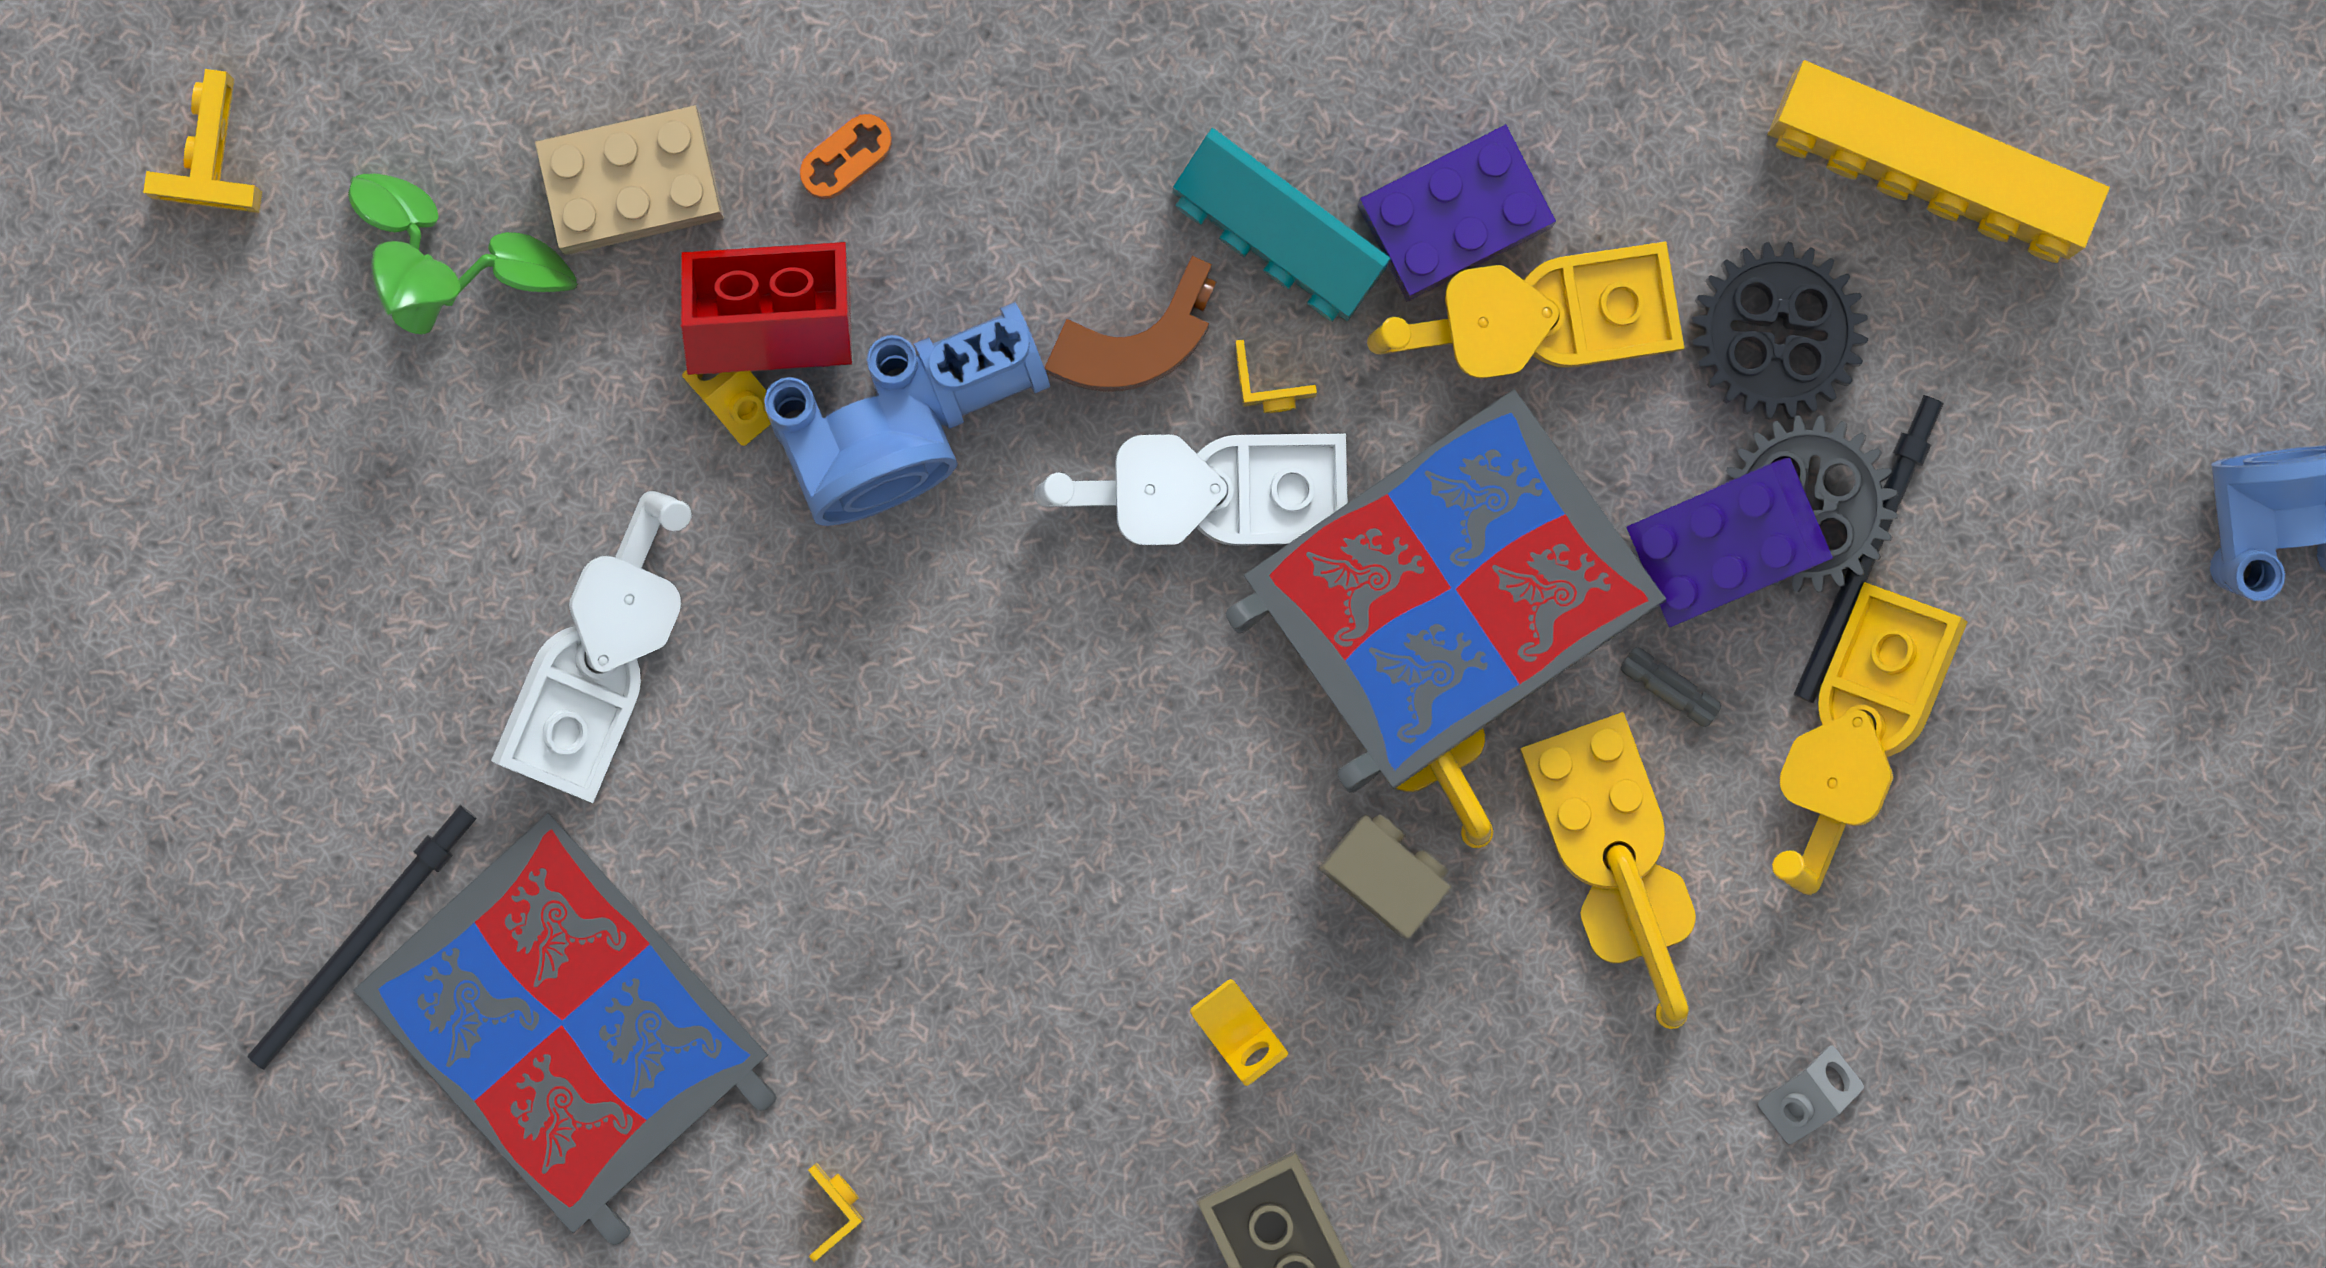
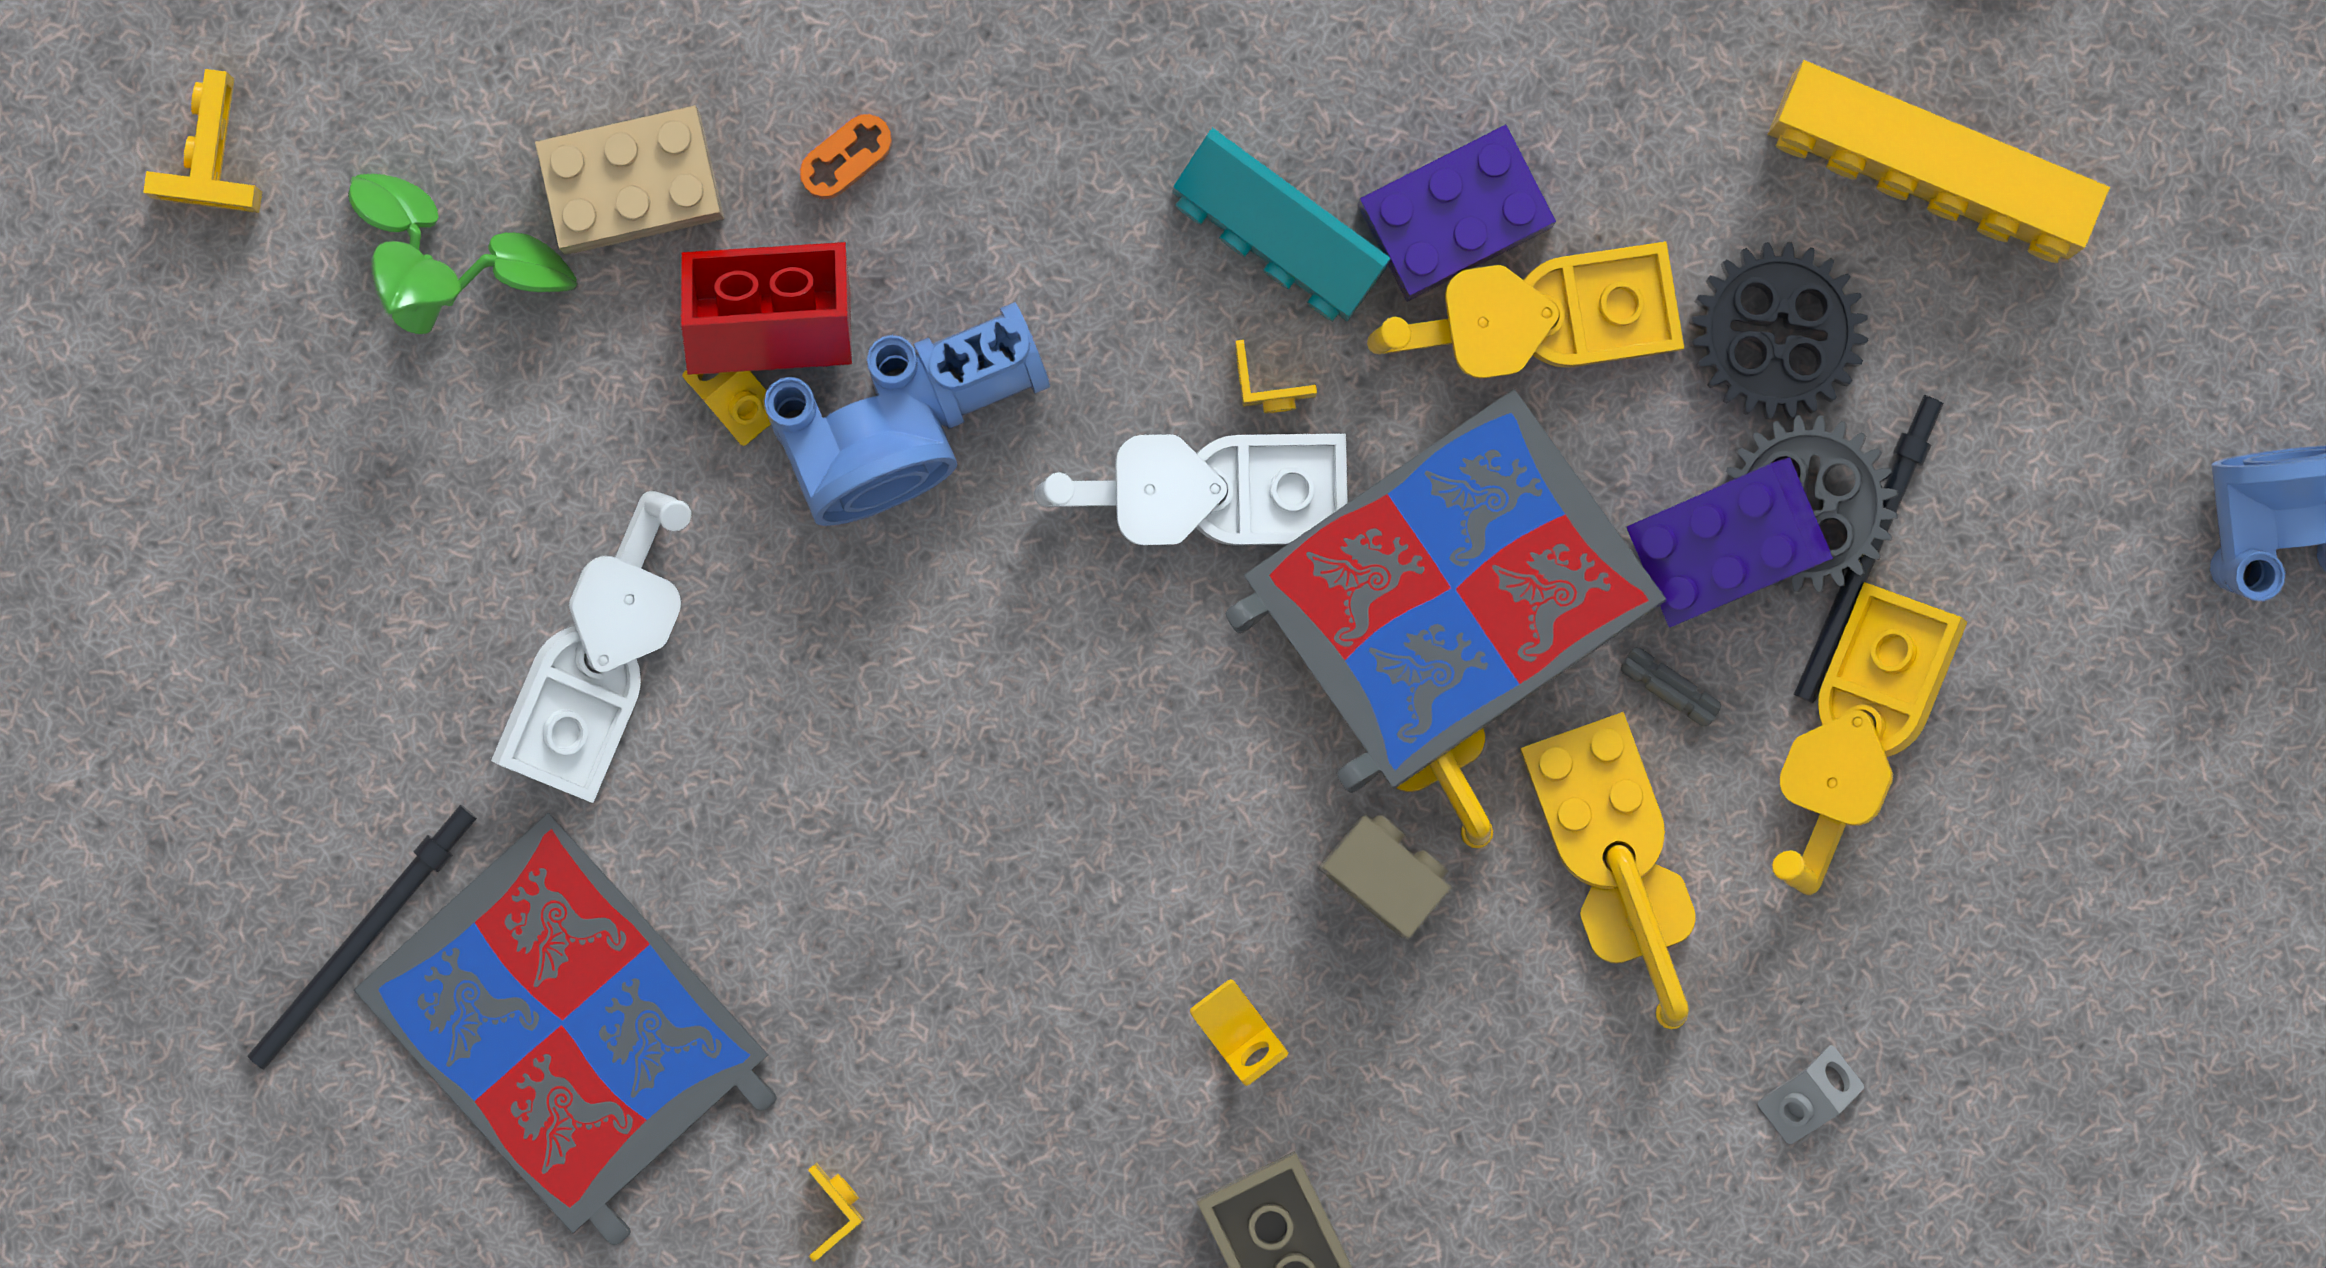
(1137, 360): dark orange arch -> none

